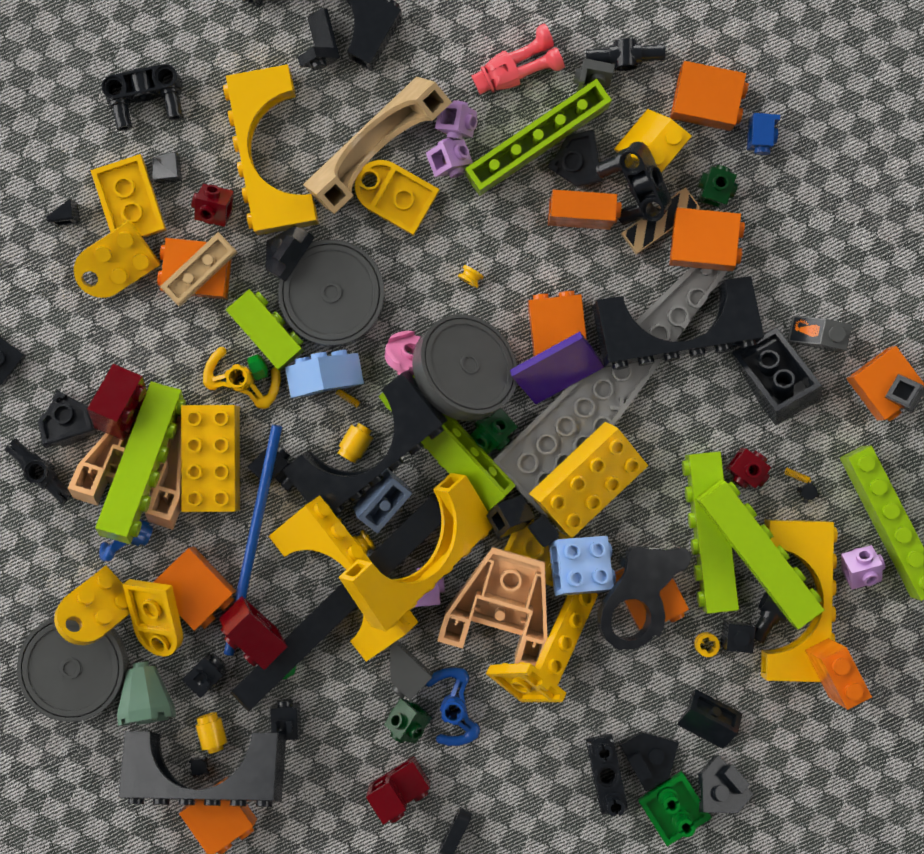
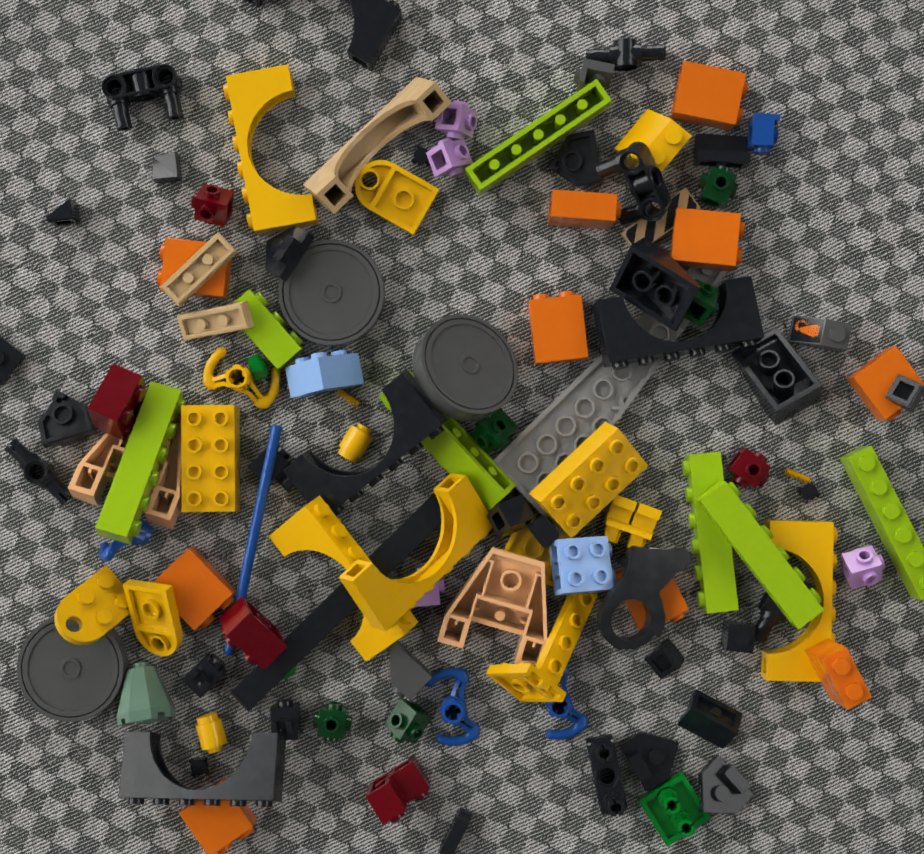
(116, 260): yellow plate -> none
(128, 195): yellow plate -> none
(215, 320): none -> tan tile
(325, 45): black bracket -> none
(336, 712): none -> dark green brick
(364, 541): yellow bush -> none
(382, 501): sand blue brick -> none
(397, 348): bright pink plate -> none
(420, 156): none -> black piece
(470, 276): yellow bush -> none
(502, 72): coral piece -> none
(557, 368): dark purple tile -> none
(580, 719): none -> blue piece
(640, 525): none -> yellow hips
(655, 283): none -> black slope
(665, 659): none -> black slope
(703, 304): none -> dark green brick
(715, 648): yellow bush -> none
(721, 150): none -> black panel

